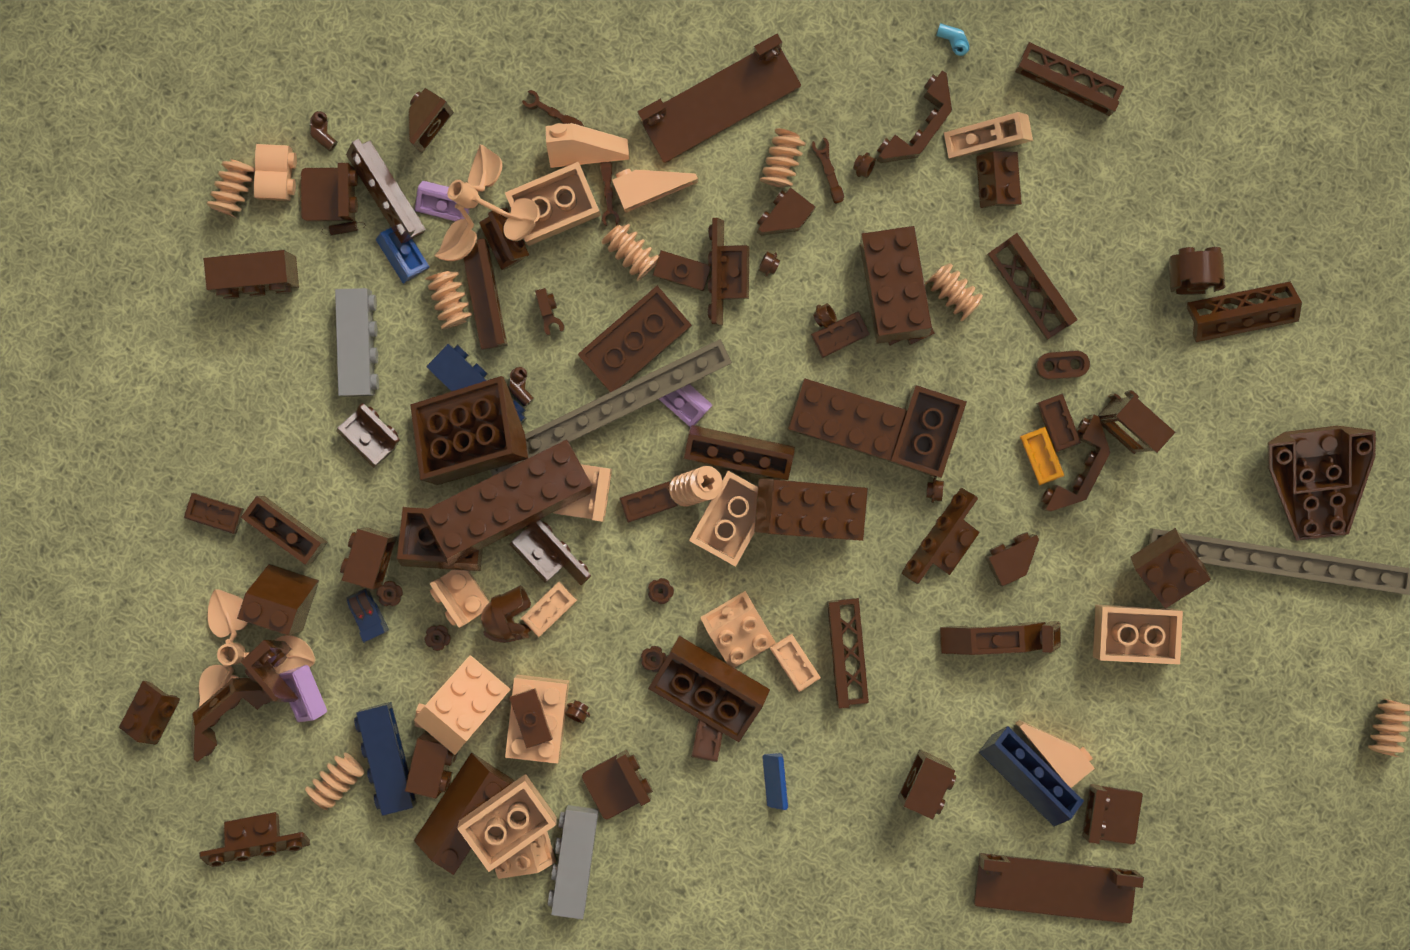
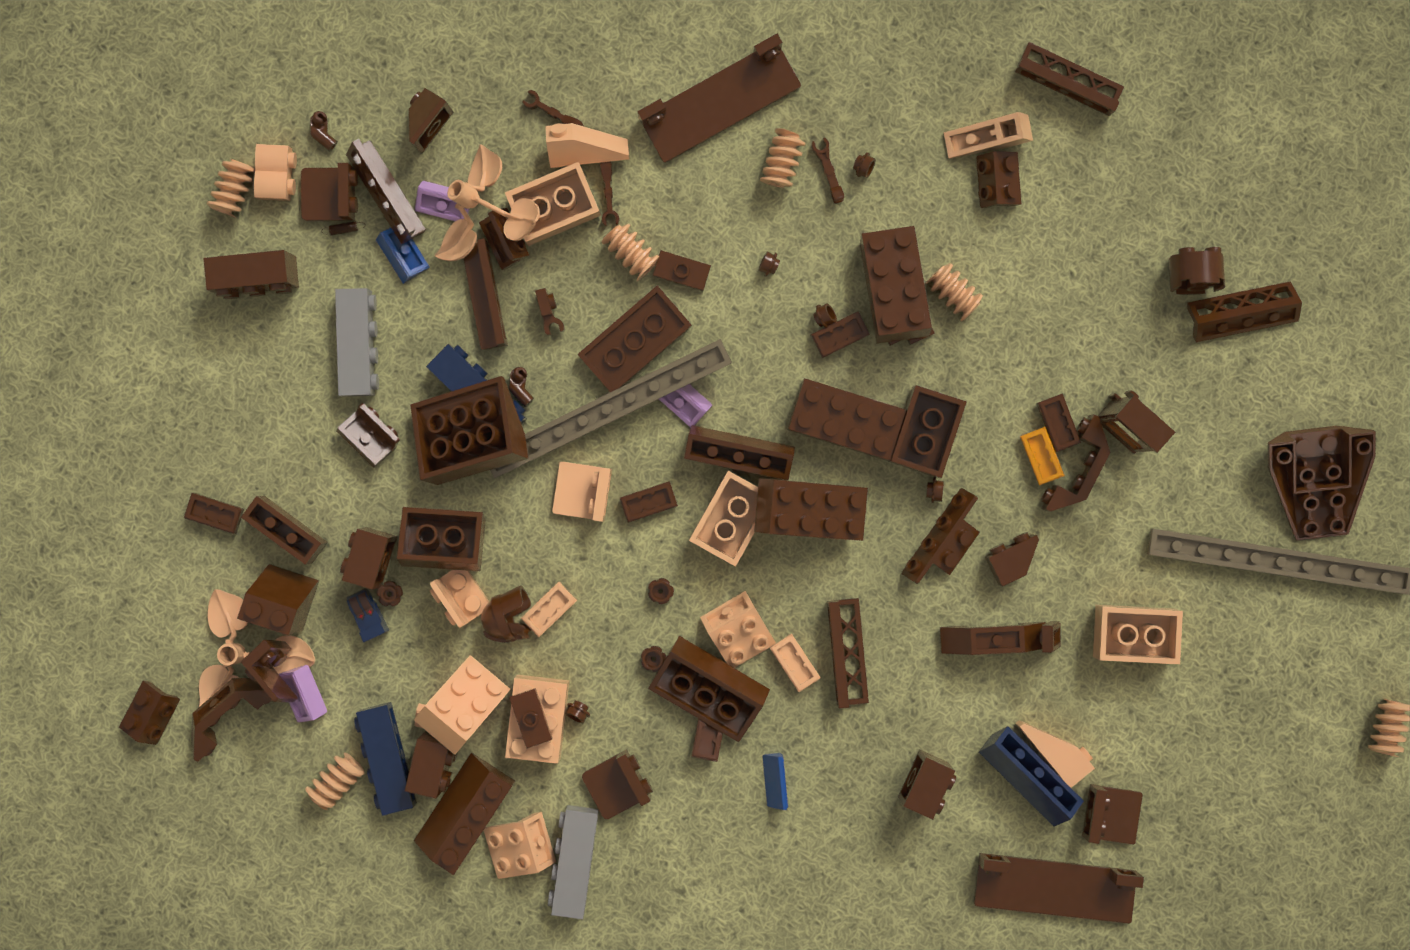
(253, 838): reddish brown bracket -> none
(430, 640): reddish brown plate -> none
(448, 298): light nougat piece -> none
(507, 502): reddish brown brick -> none
(507, 823): light nougat brick -> none
(547, 554): reddish brown bracket -> none
(646, 186): light nougat slope -> none
(695, 486): light nougat piece -> none
(729, 272): reddish brown bracket -> none
(787, 216): reddish brown slope -> none
(937, 94): reddish brown slope -> none
(956, 38): medium azure arm -> none
(1041, 282): reddish brown fence -> none
(1061, 365): reddish brown plate -> none
(1170, 568): reddish brown brick -> none

